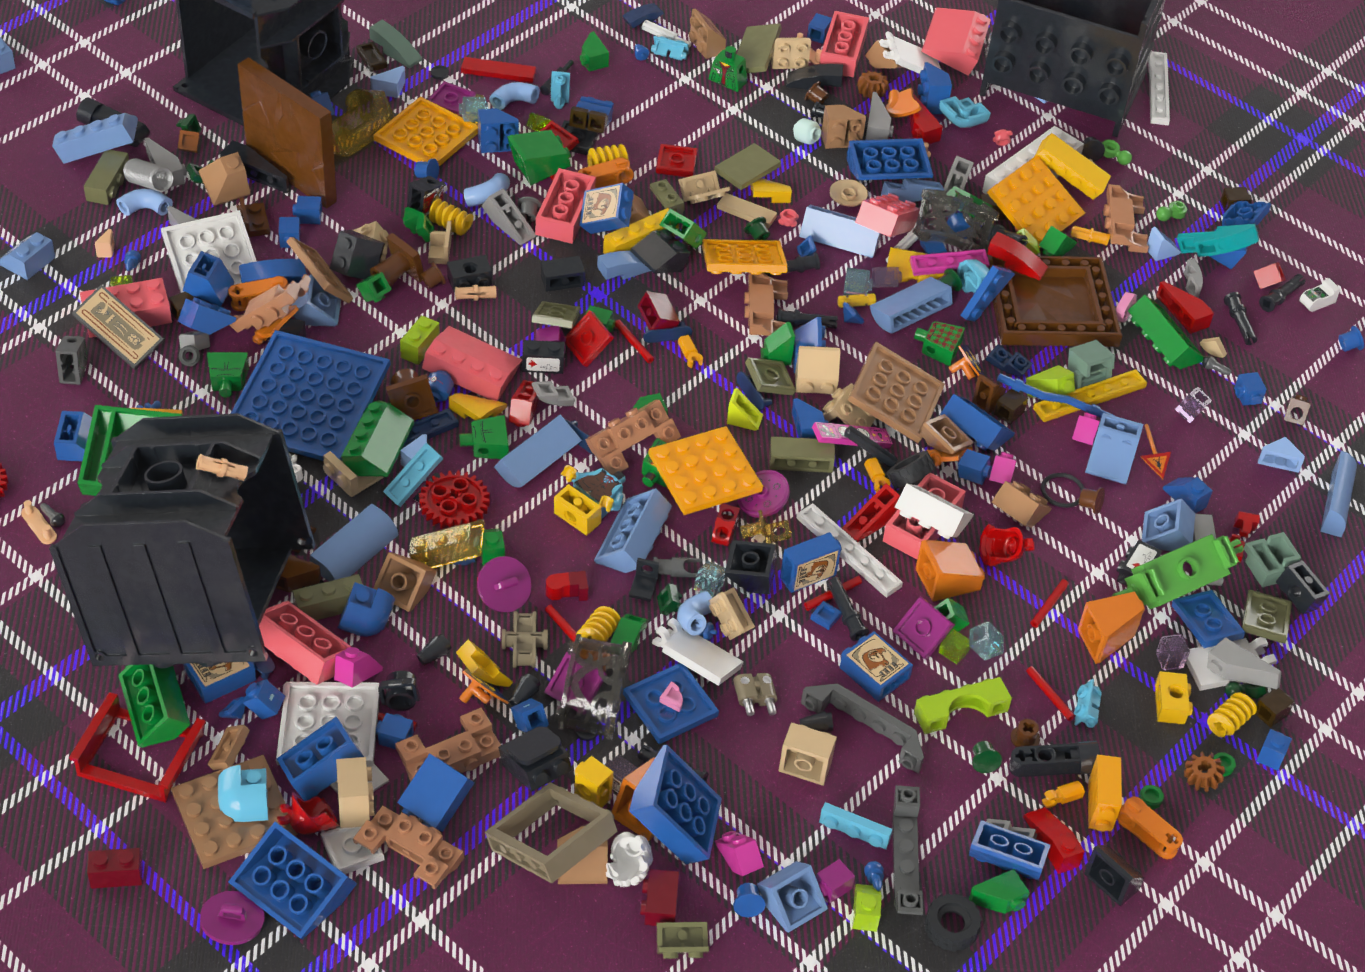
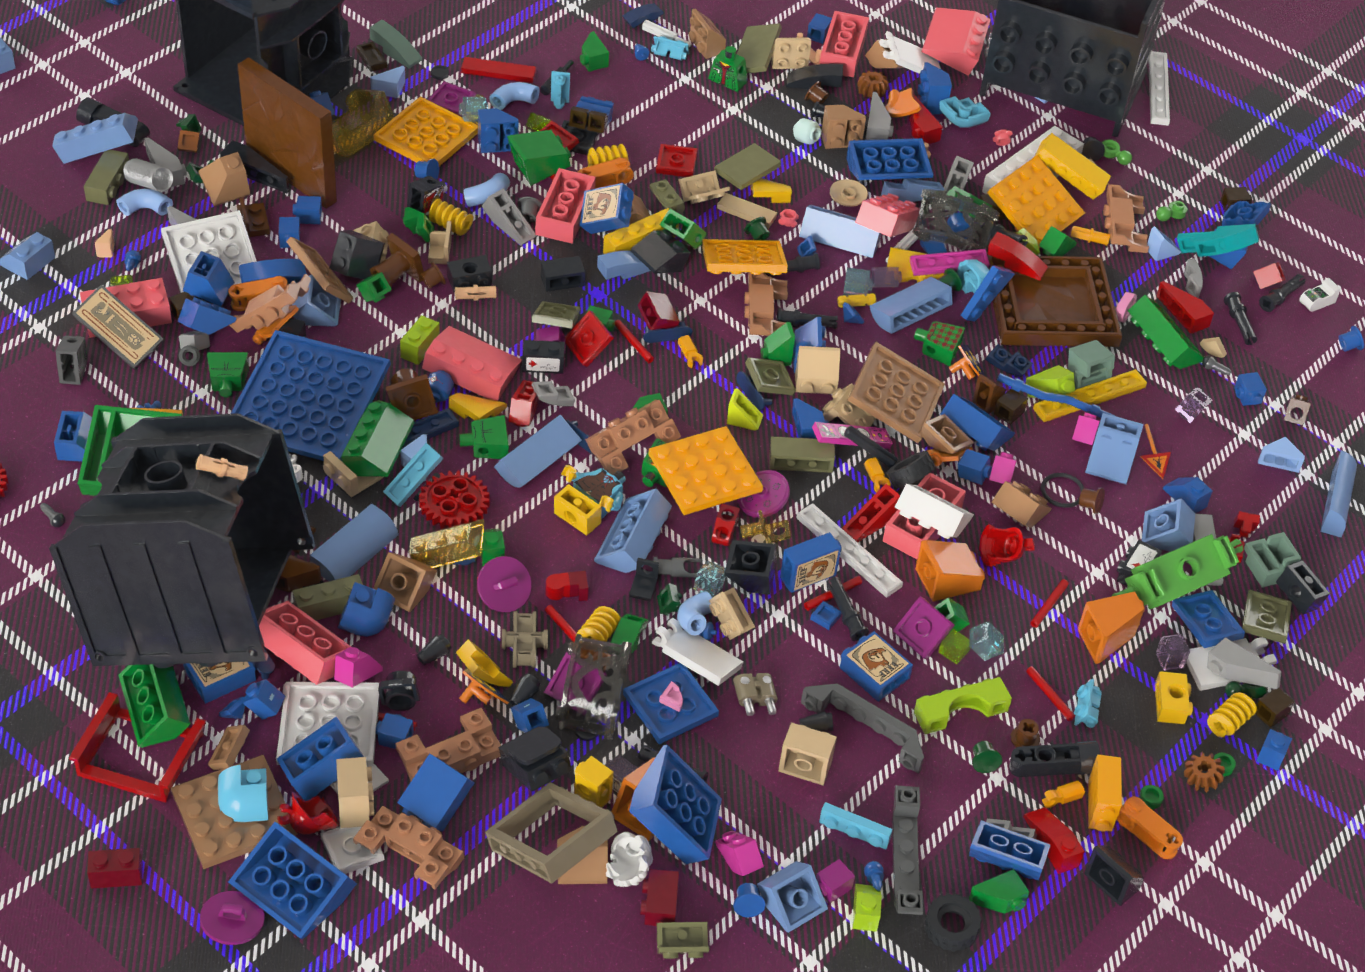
(38, 523): light nougat piece -> none

